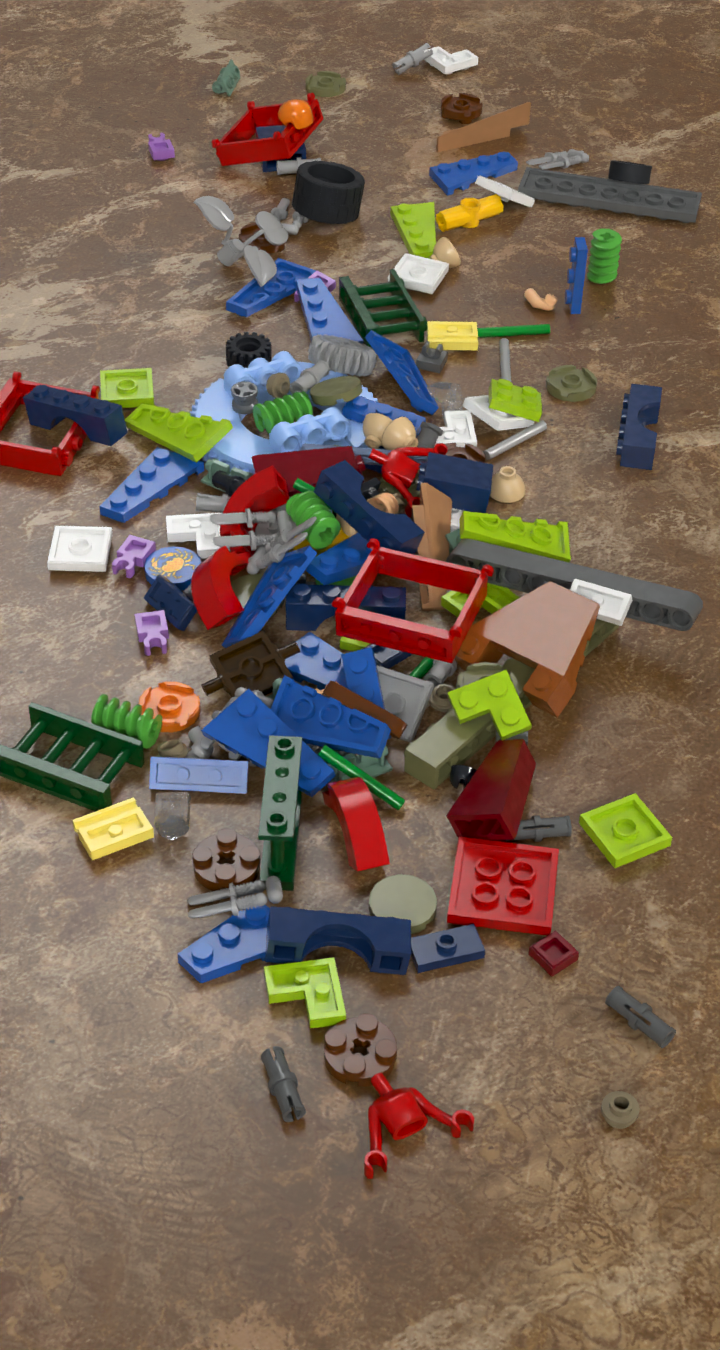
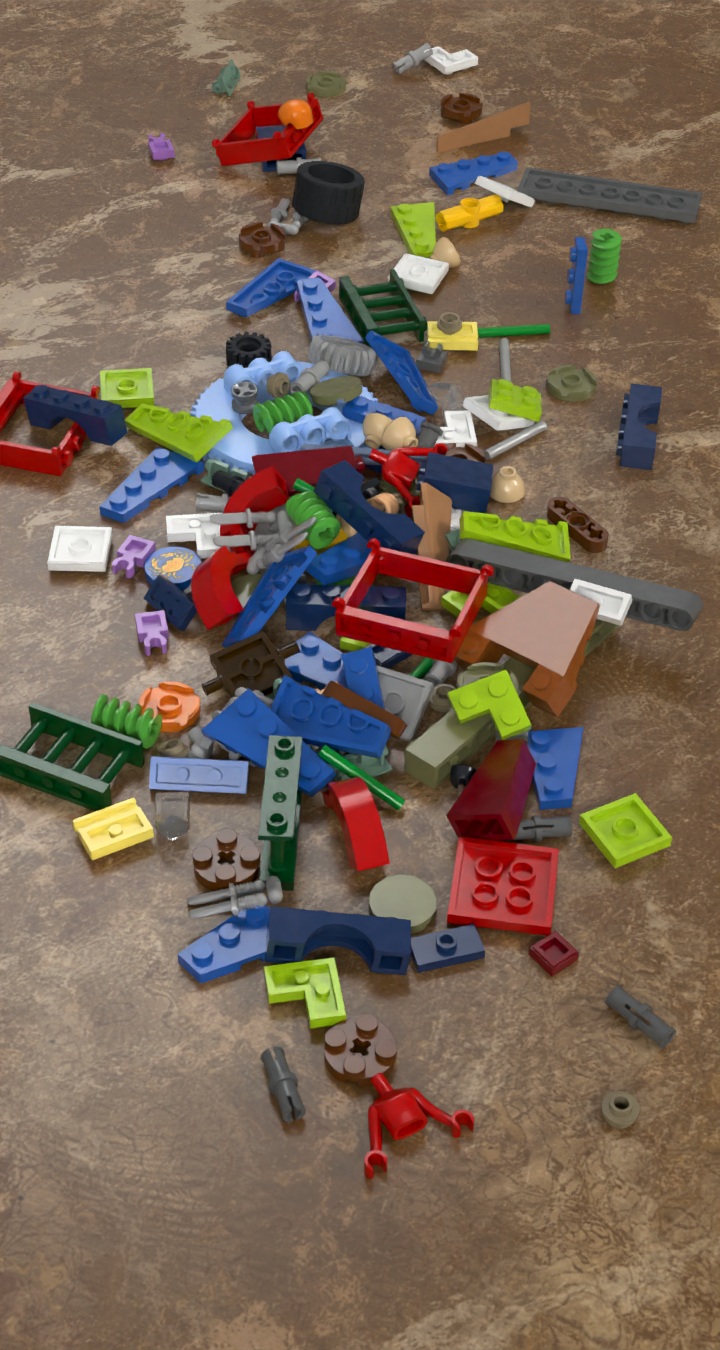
(259, 261): light grey plant -> none
(449, 323): none -> dark tan plate
(538, 302): light nougat arm -> none
(556, 765): none -> blue wing
(560, 159): light grey piece -> none
(589, 536): none -> reddish brown beam
(629, 172): black tyre -> none

